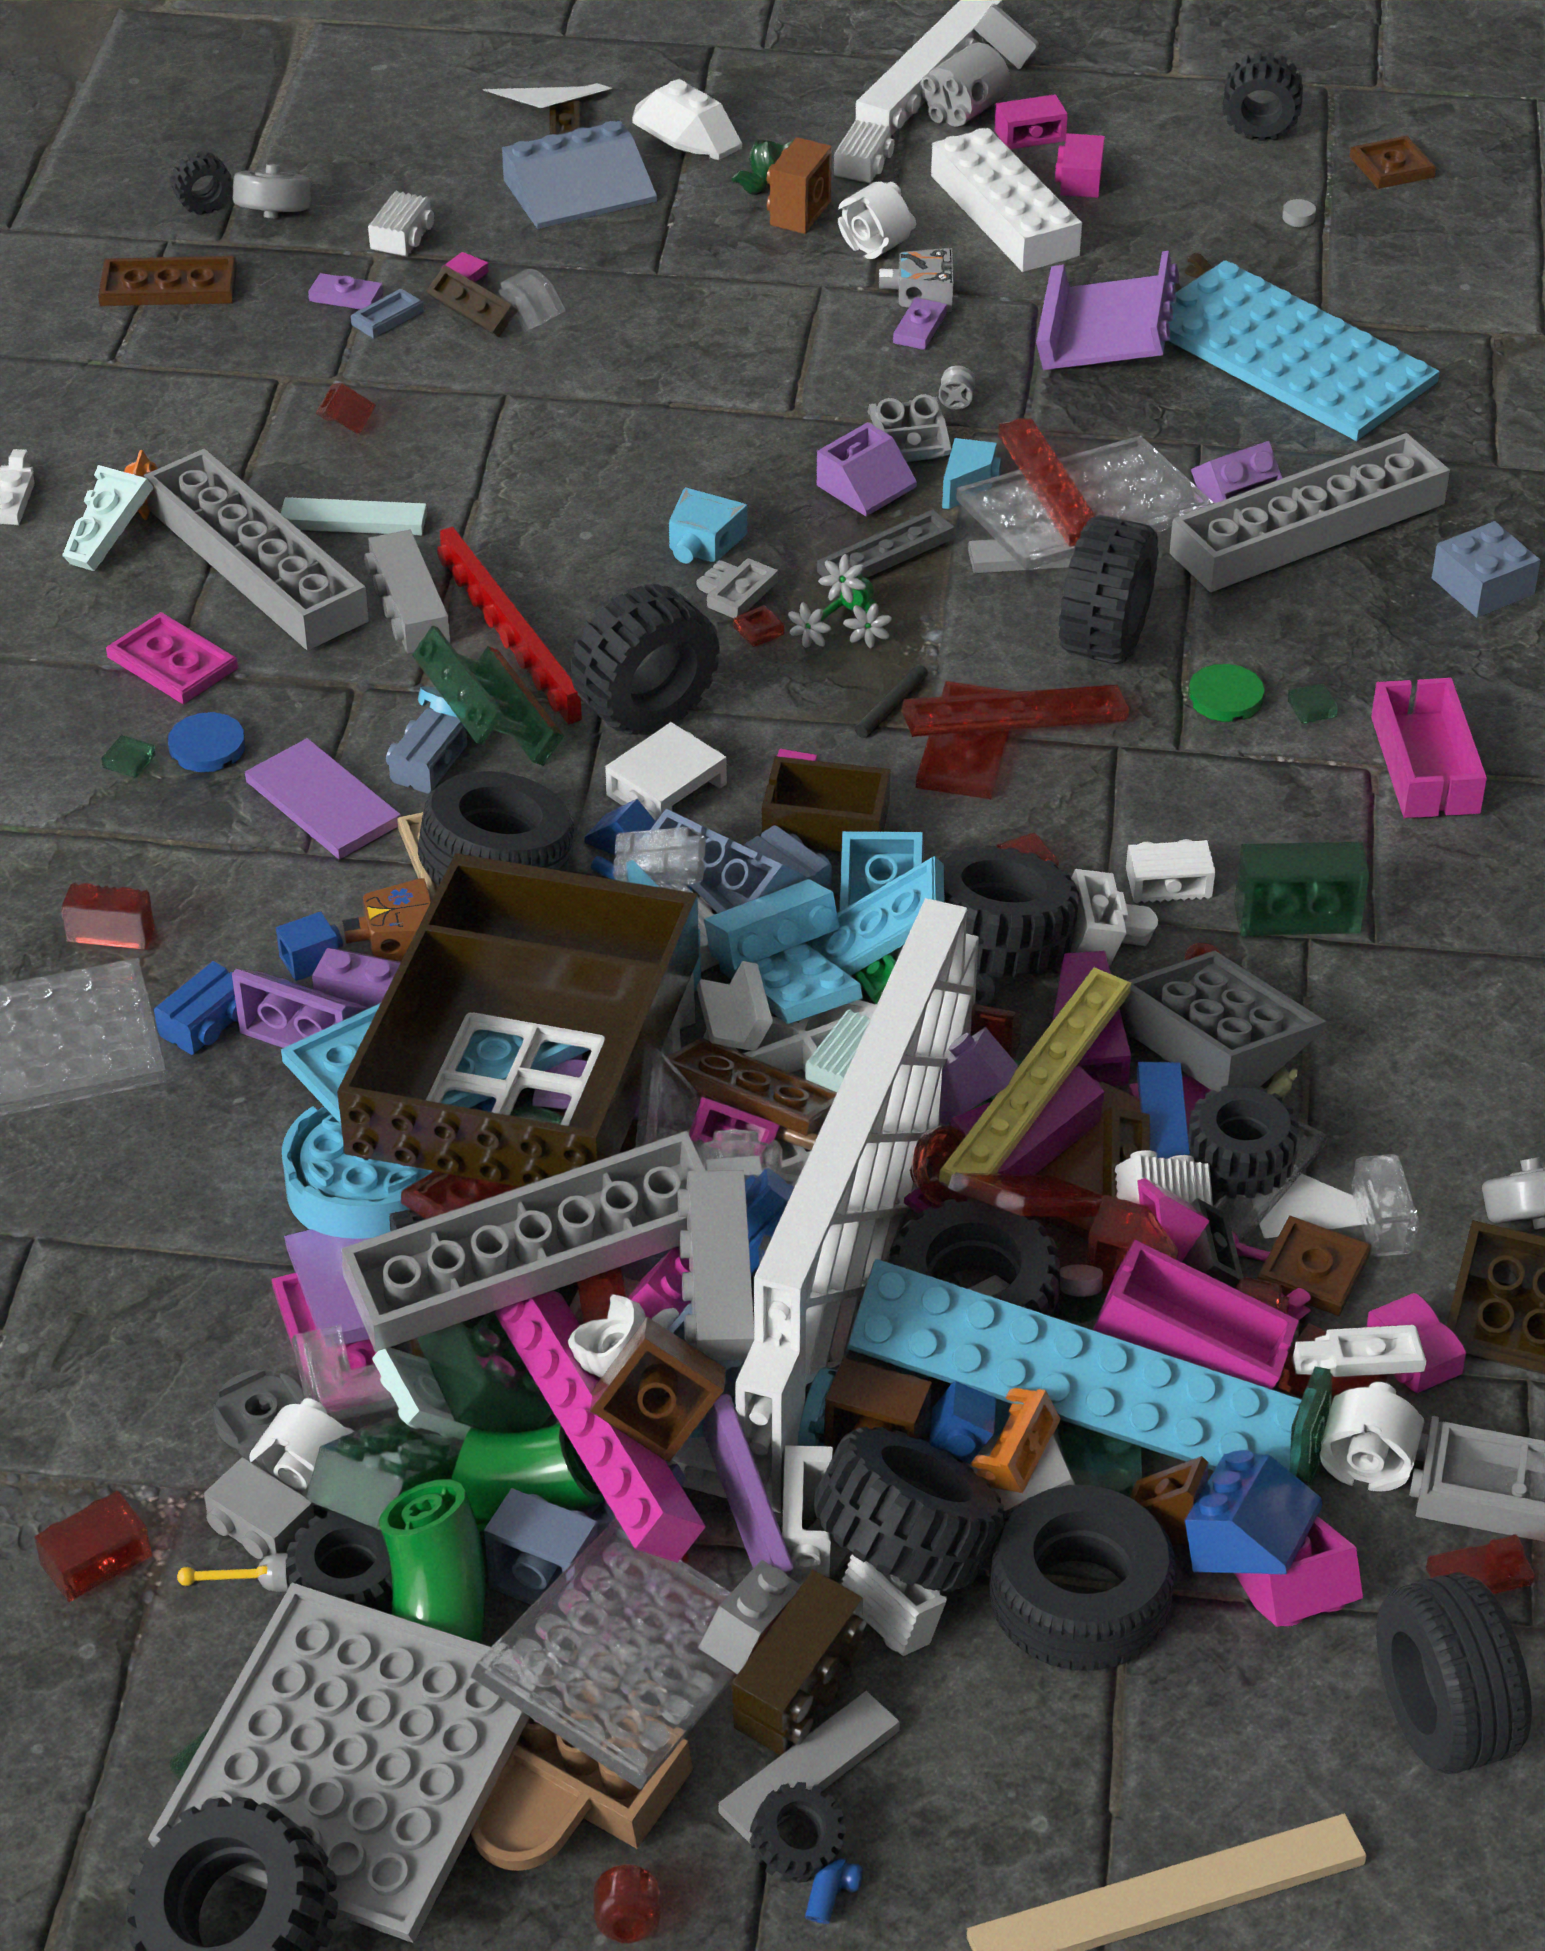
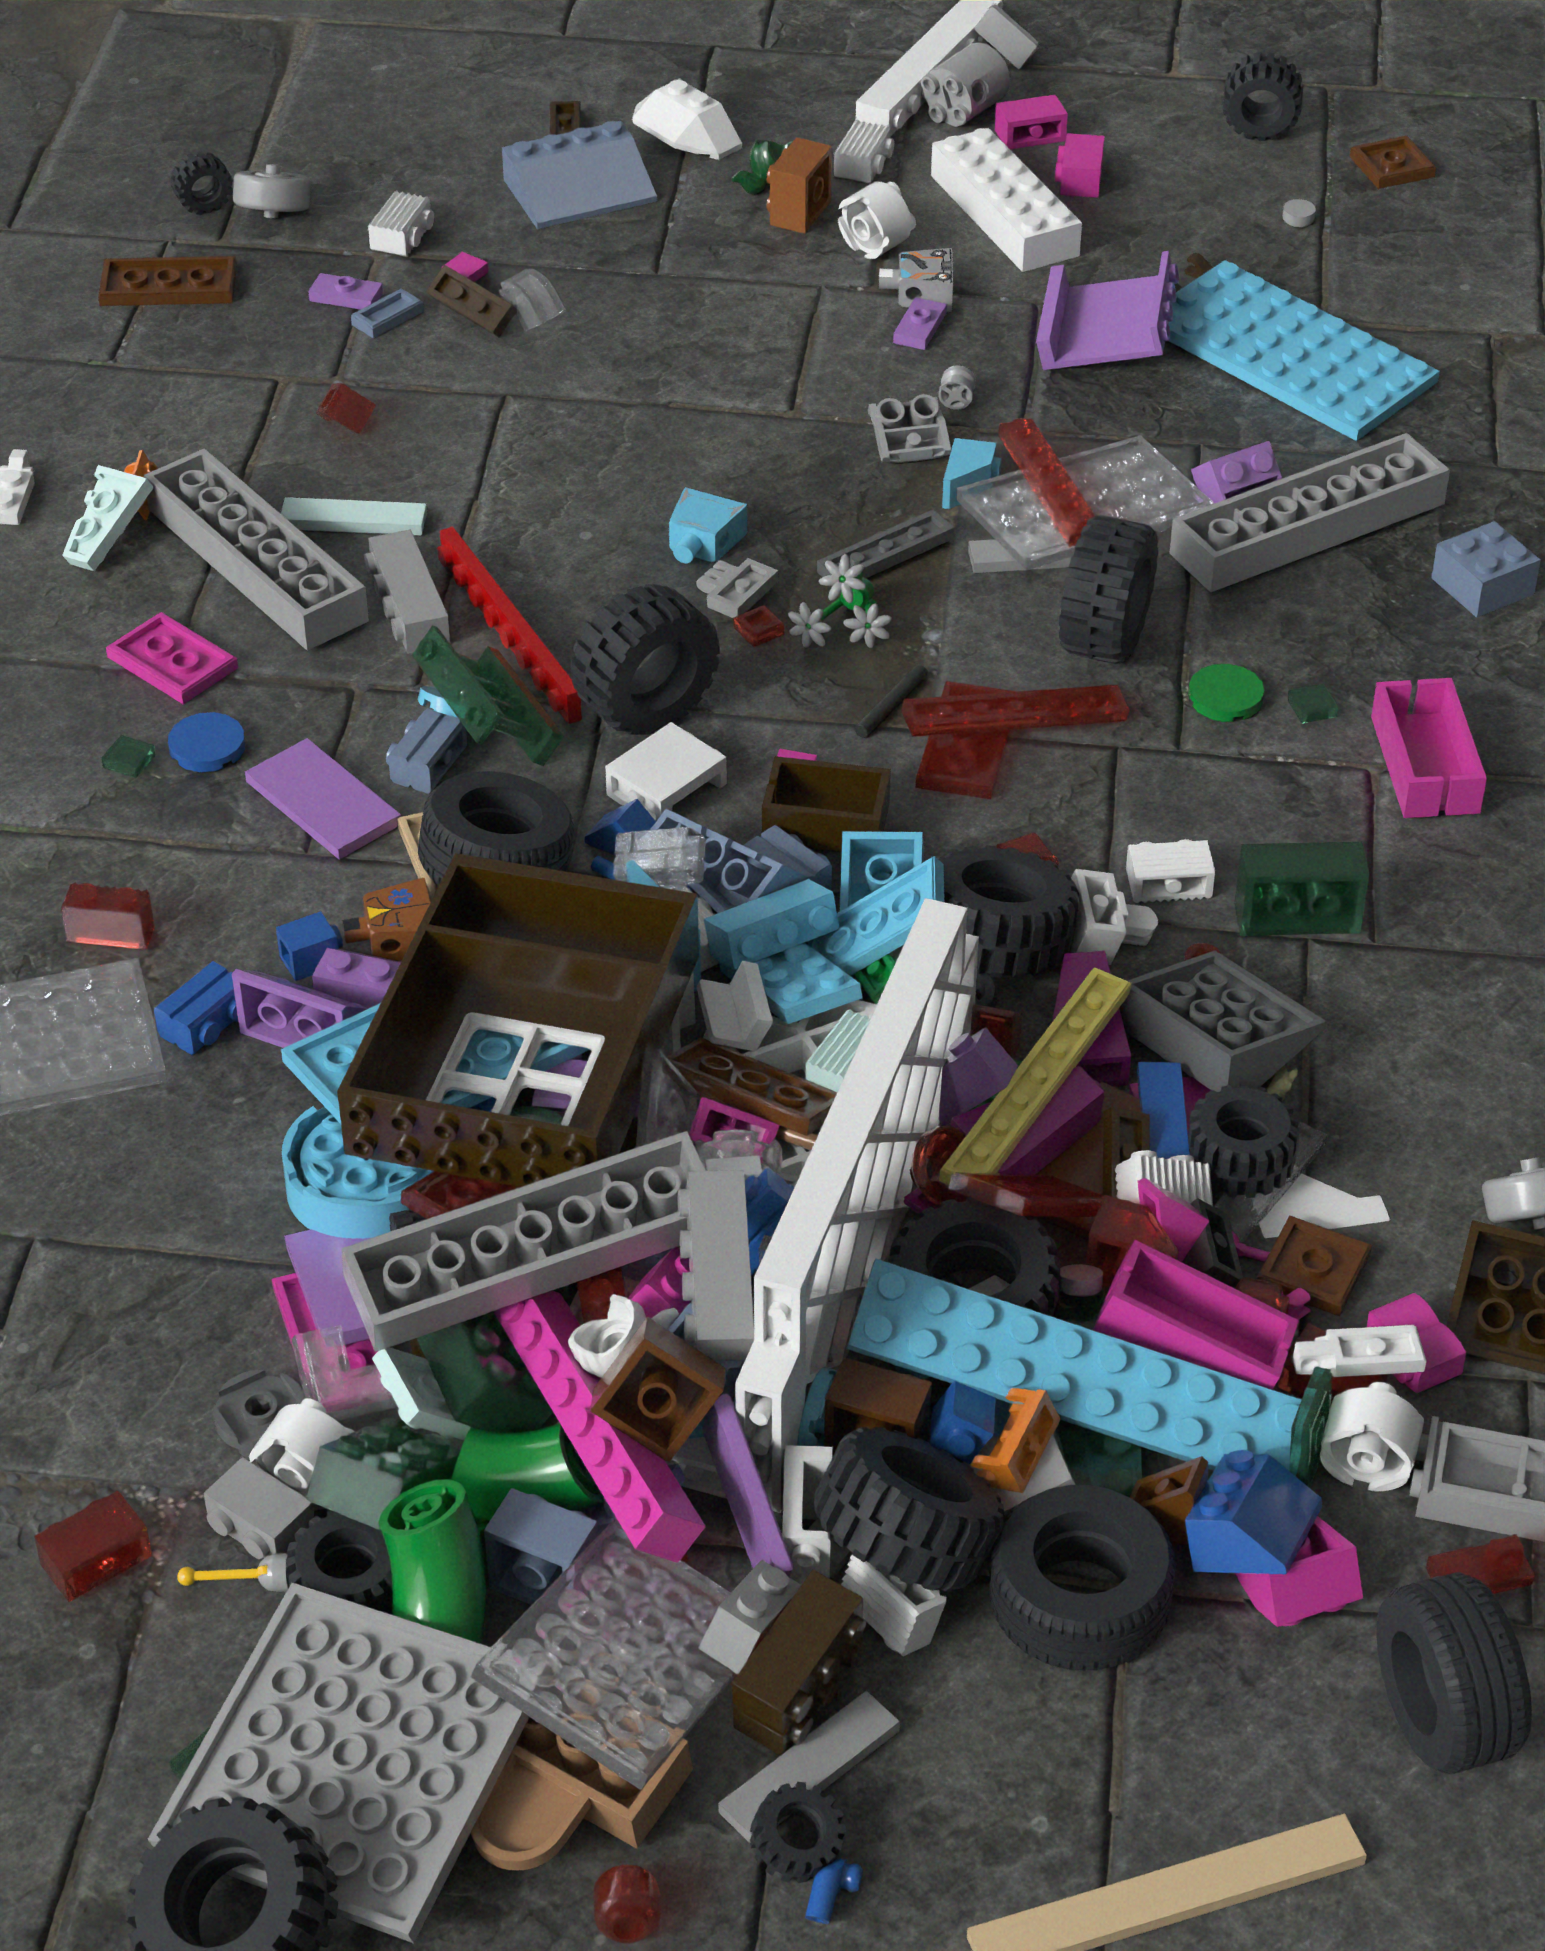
(548, 96): white sticker -> none
(864, 469): medium lavender slope -> none
(1384, 1205): clear brick -> none

